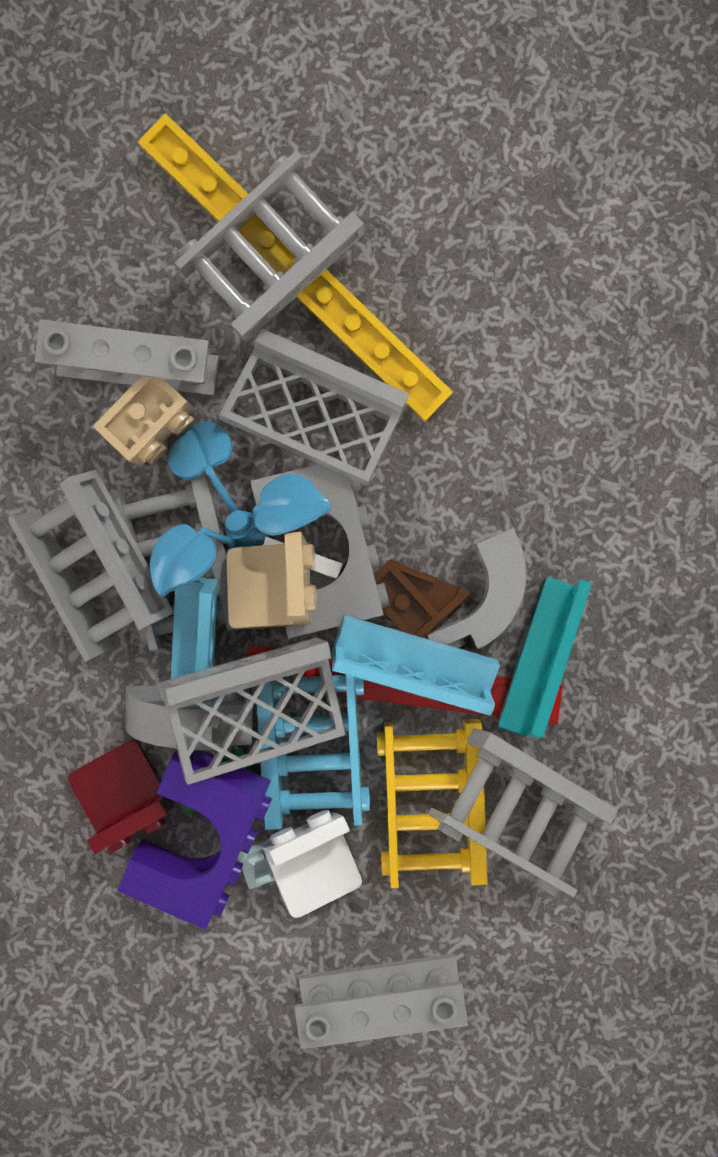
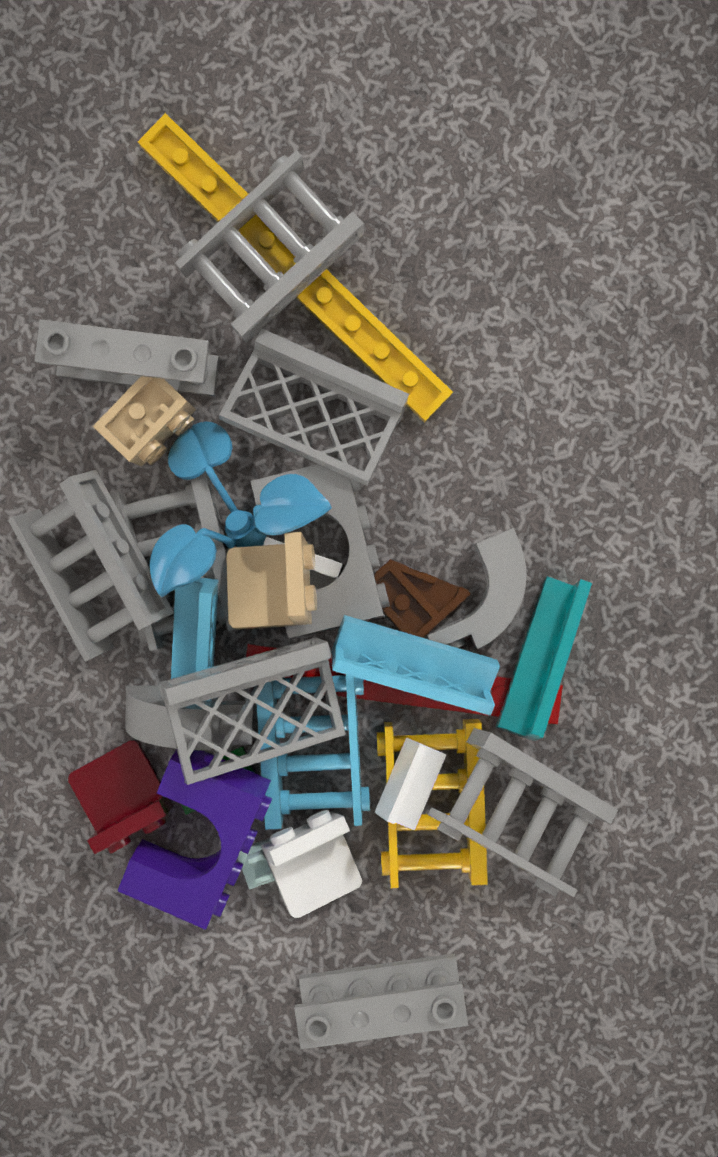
(410, 784): none -> white panel

